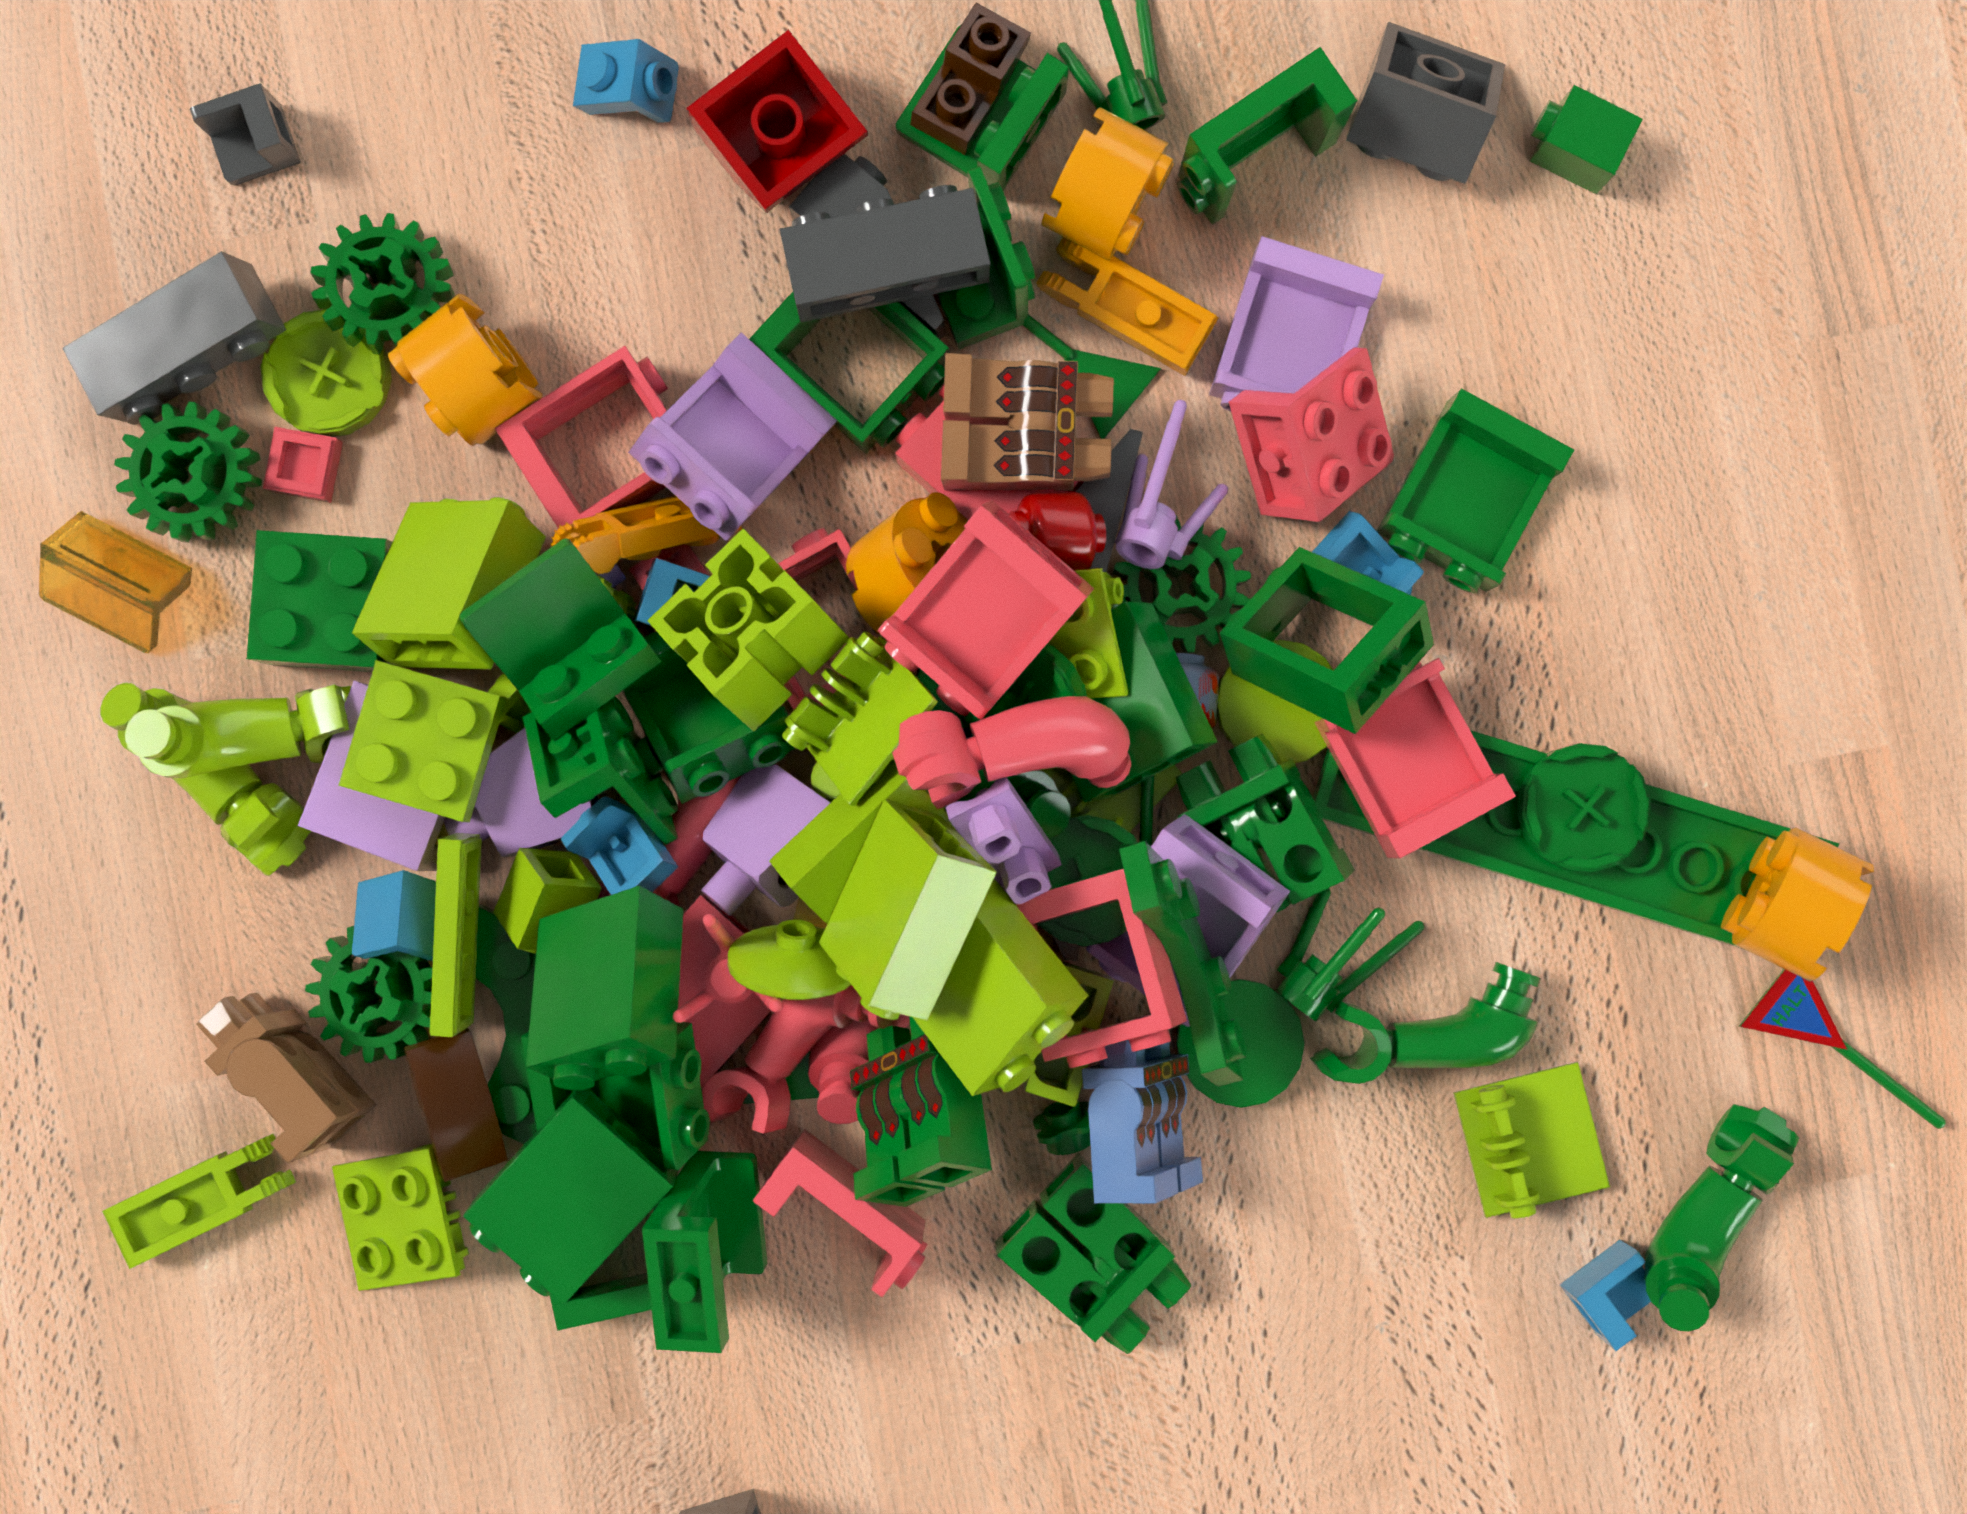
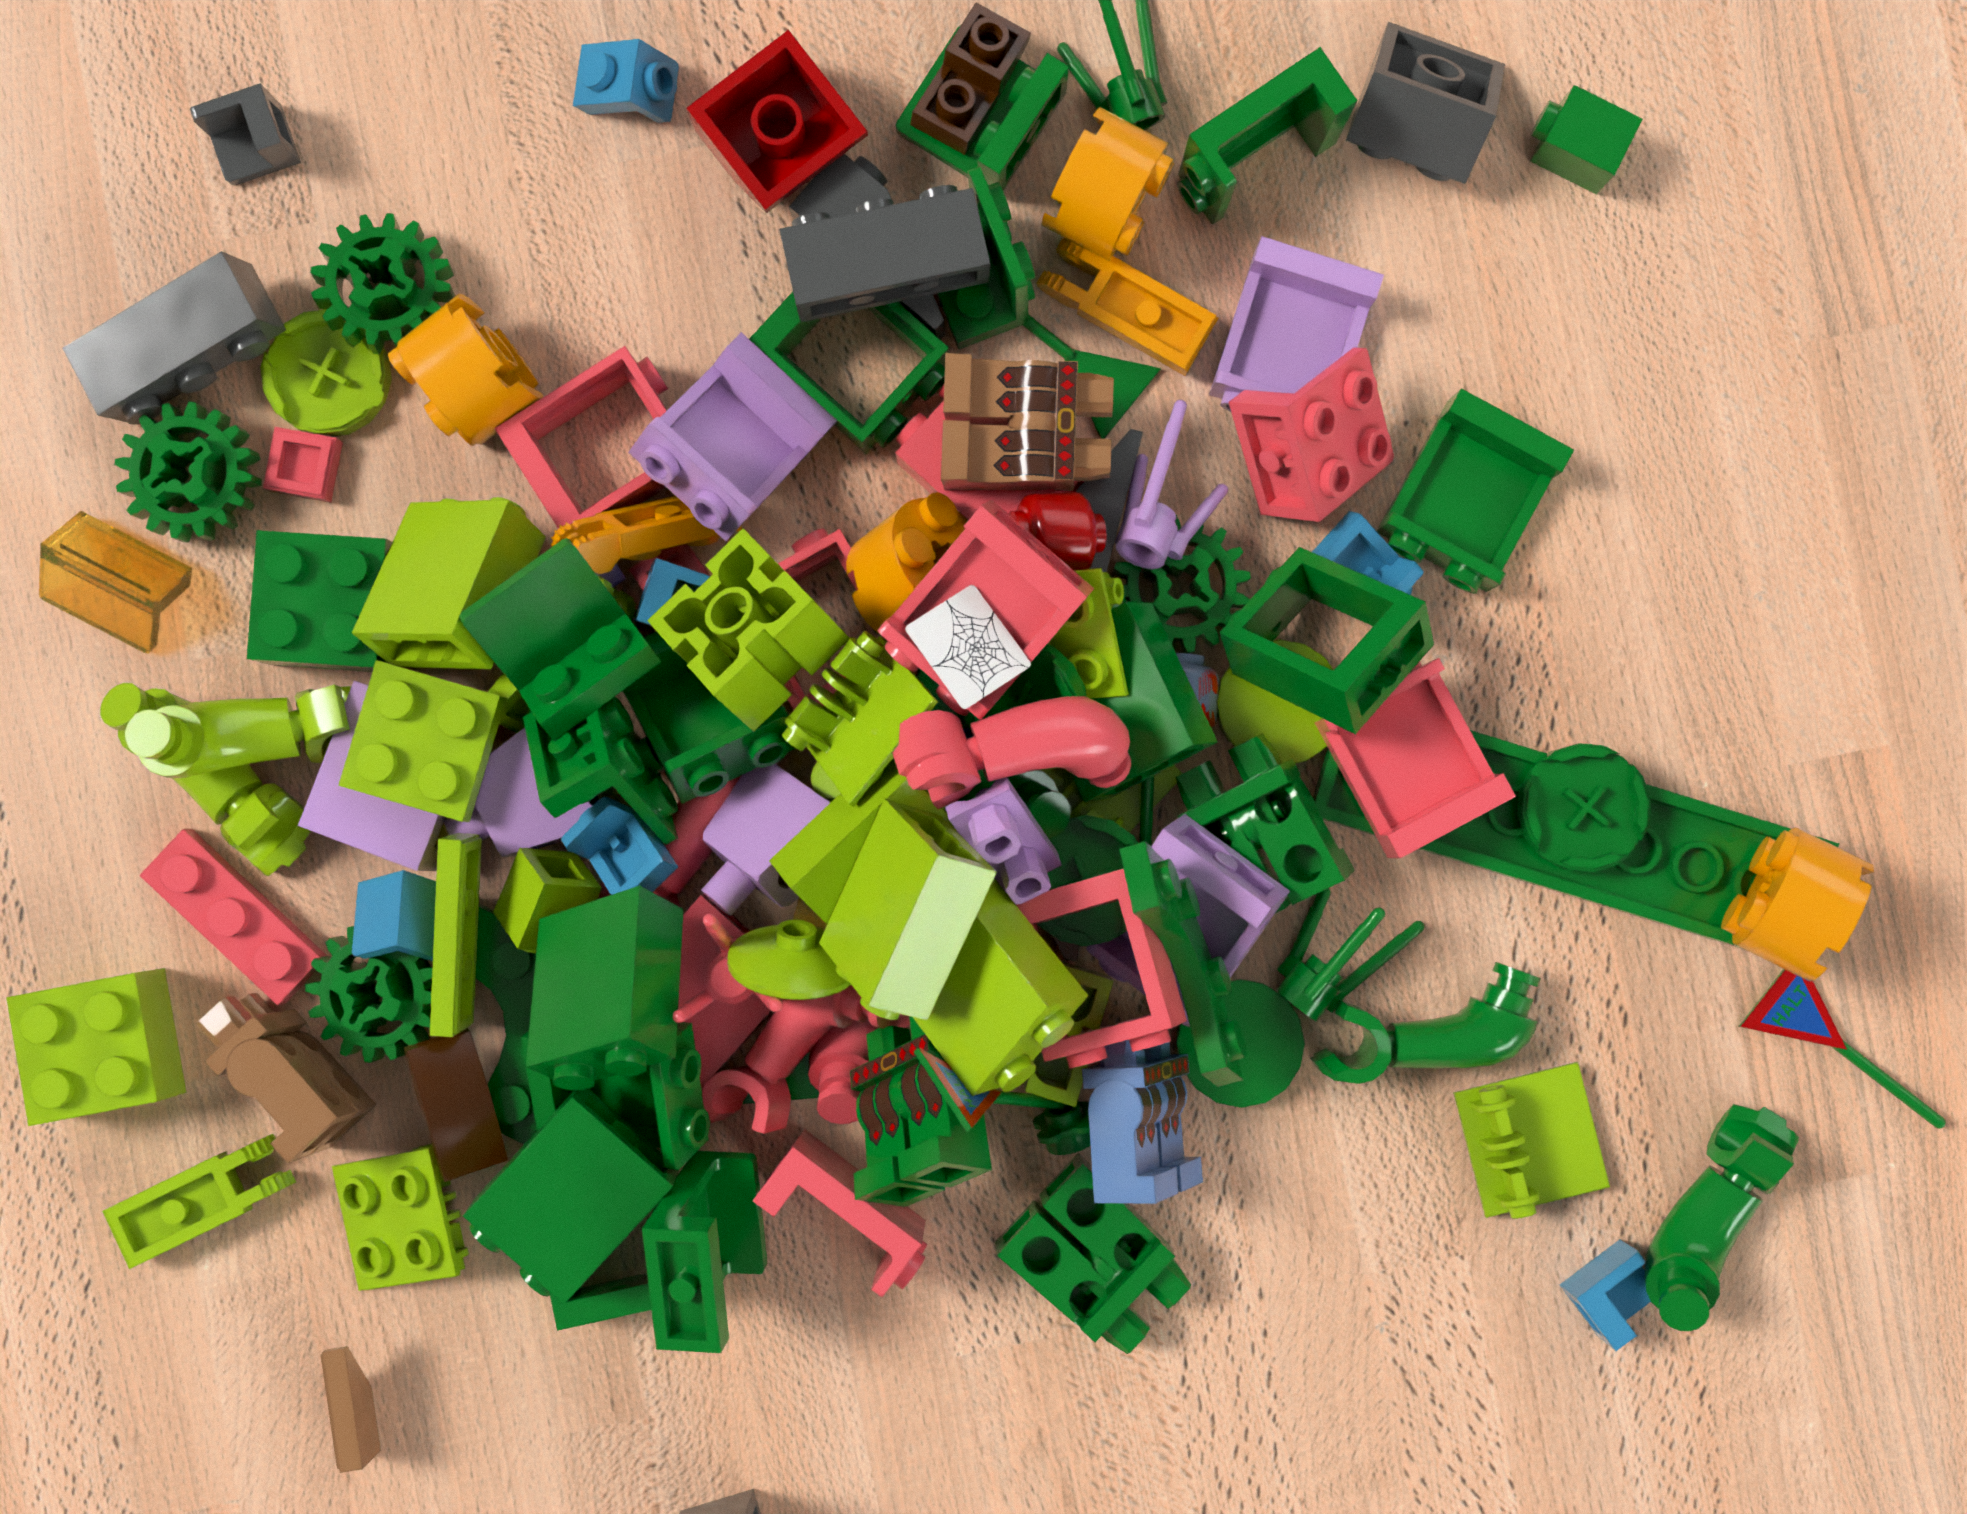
(96, 1046): none -> lime brick
(233, 916): none -> coral plate
(350, 1410): none -> medium nougat tile
(968, 646): none -> white sticker
(968, 1107): none -> piece

